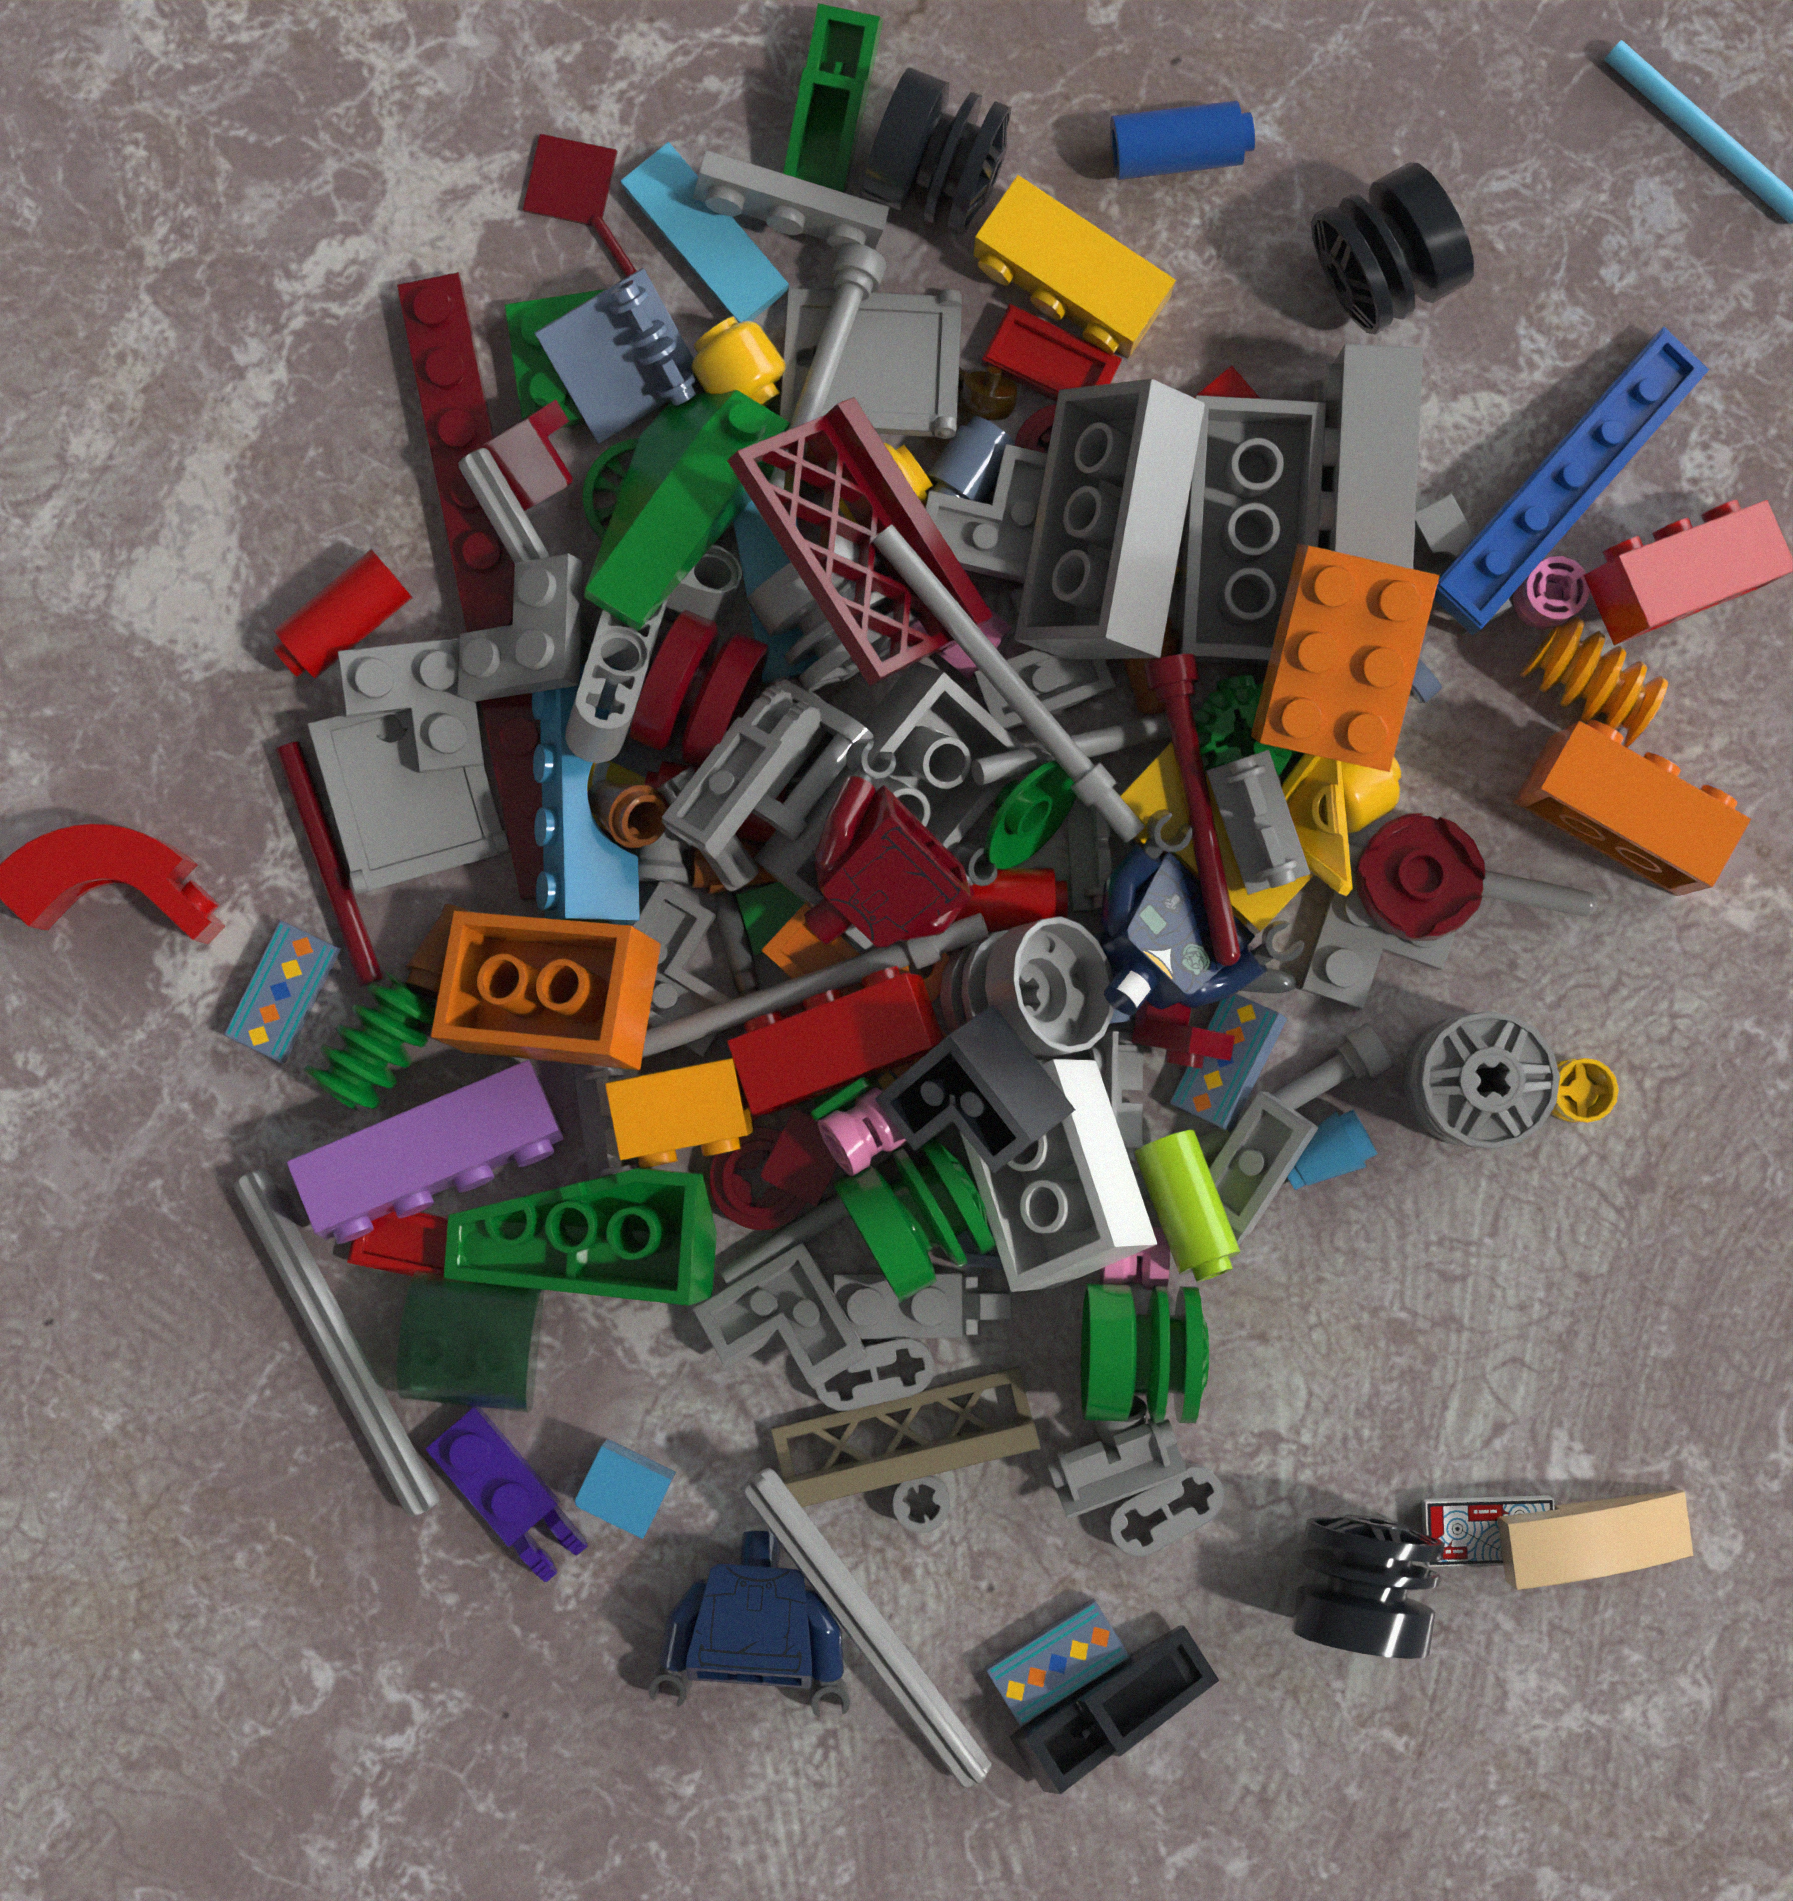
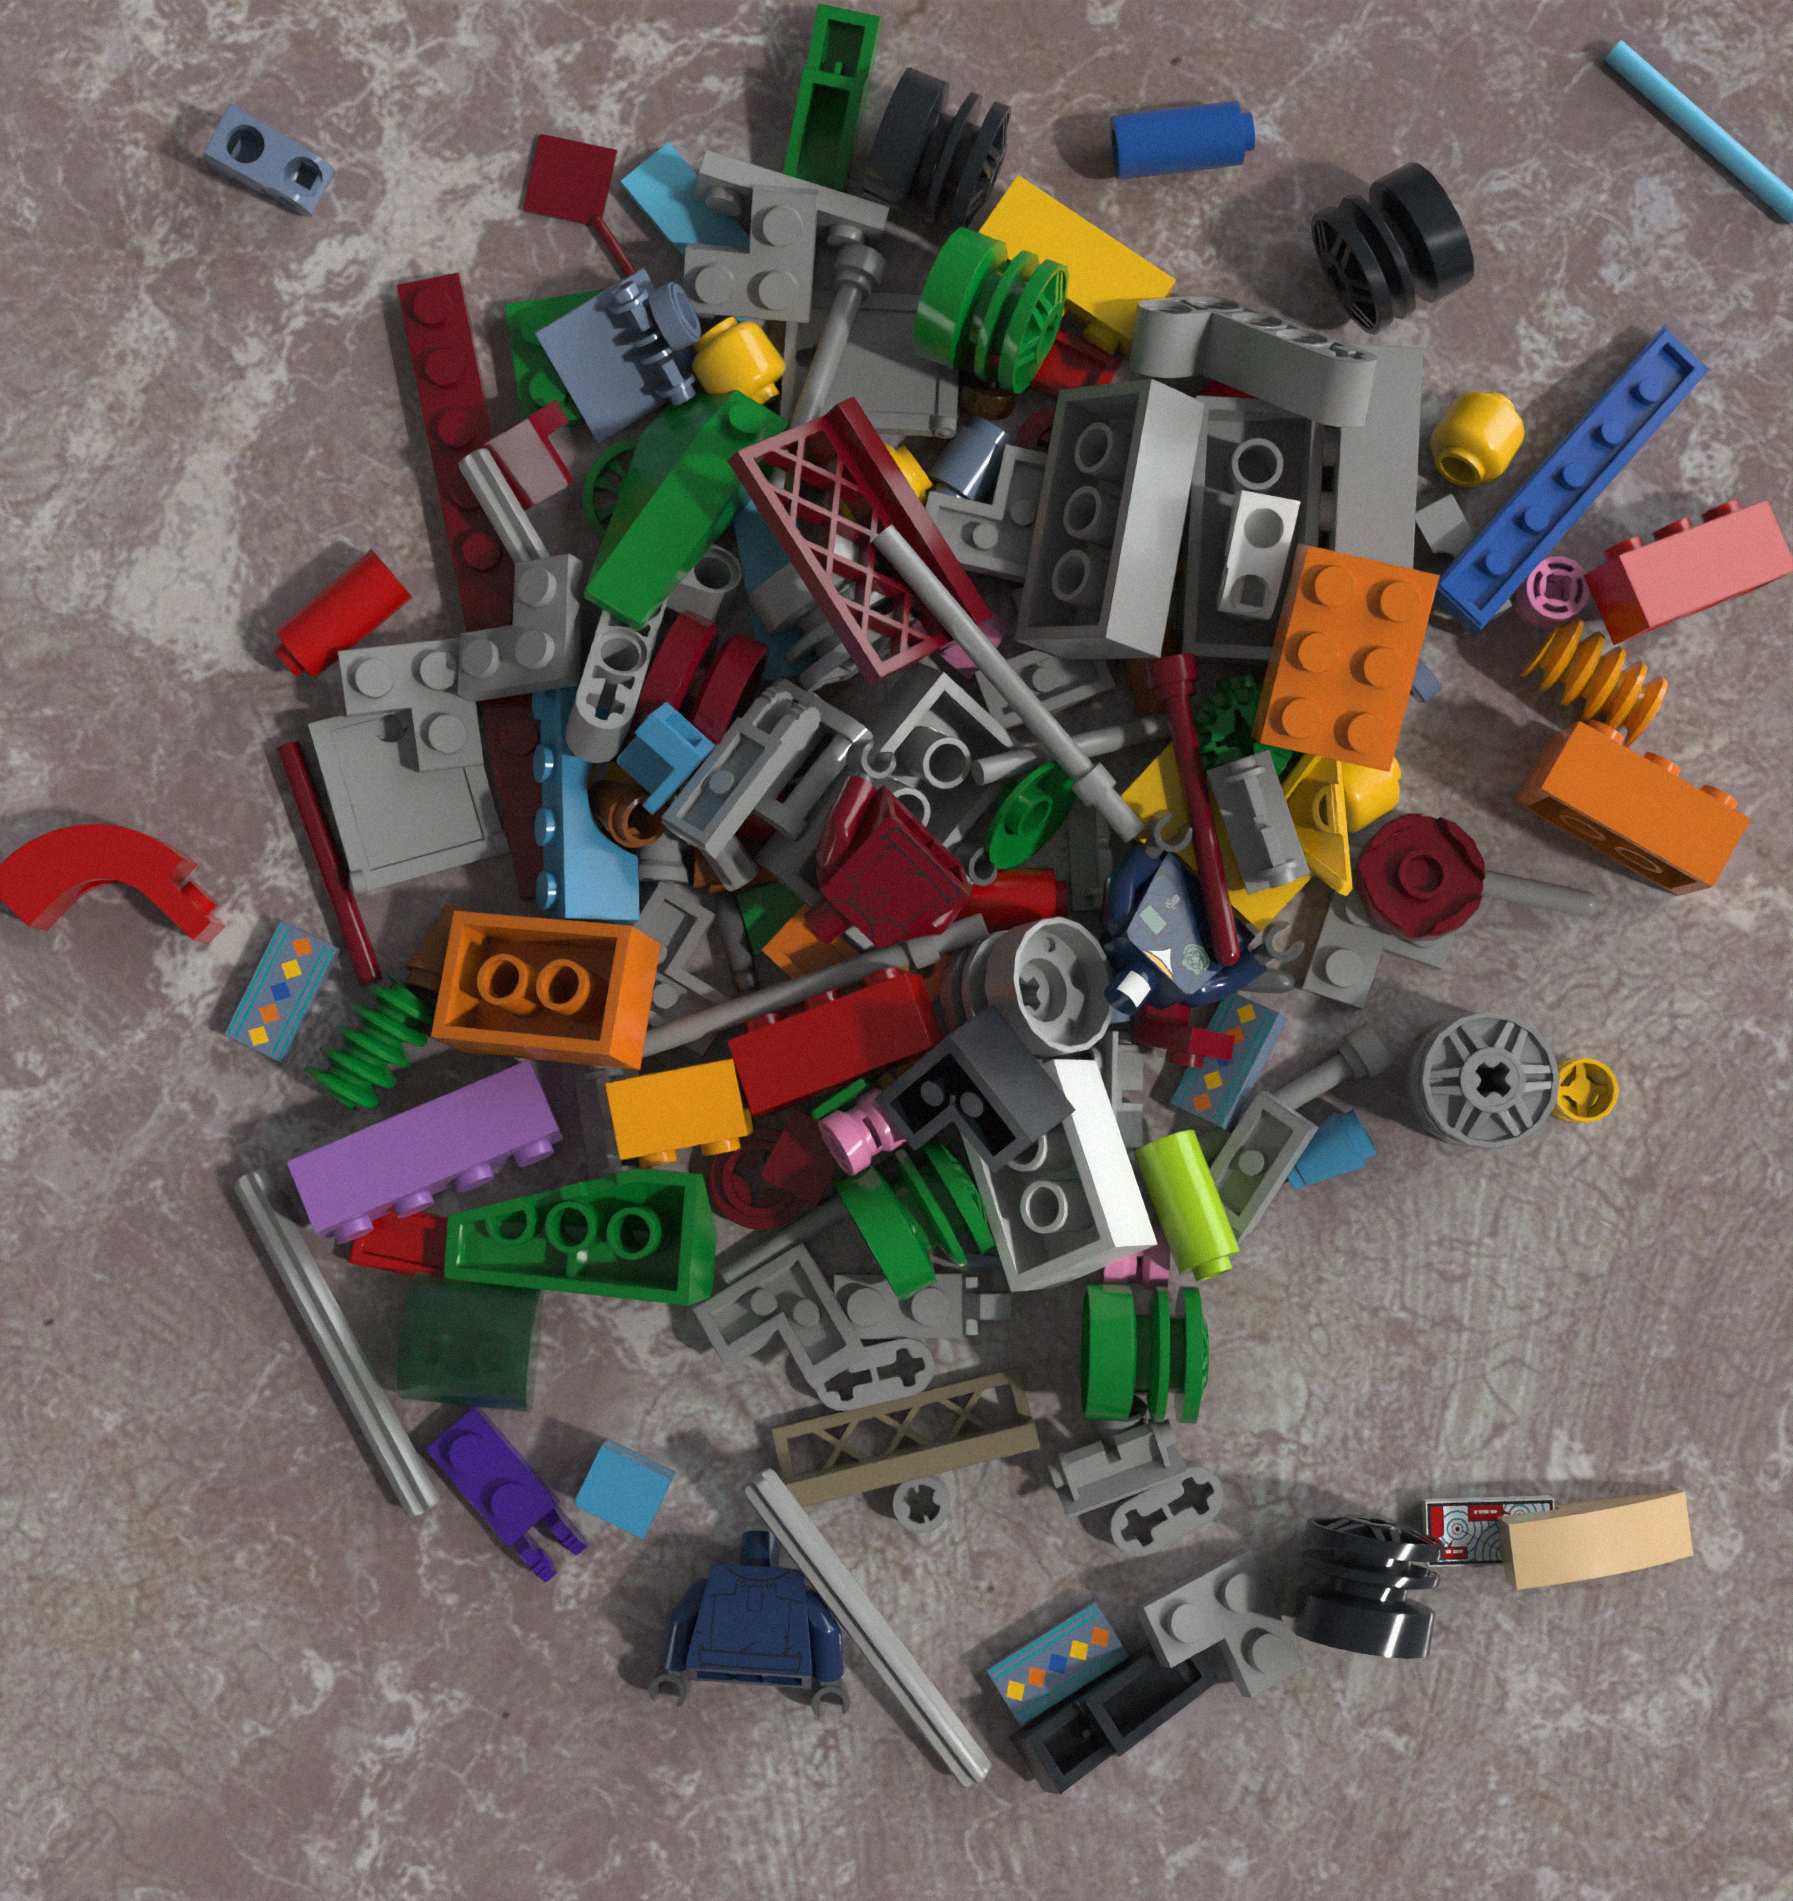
(268, 161): none -> sand blue leg
(664, 754): none -> dark azure panel
(675, 316): none -> sand blue tile
(772, 274): none -> light grey plate
(990, 310): none -> green wheel
(1224, 1607): none -> light grey plate
(1254, 355): none -> light grey beam
(1256, 553): none -> white leg
(1476, 438): none -> yellow head

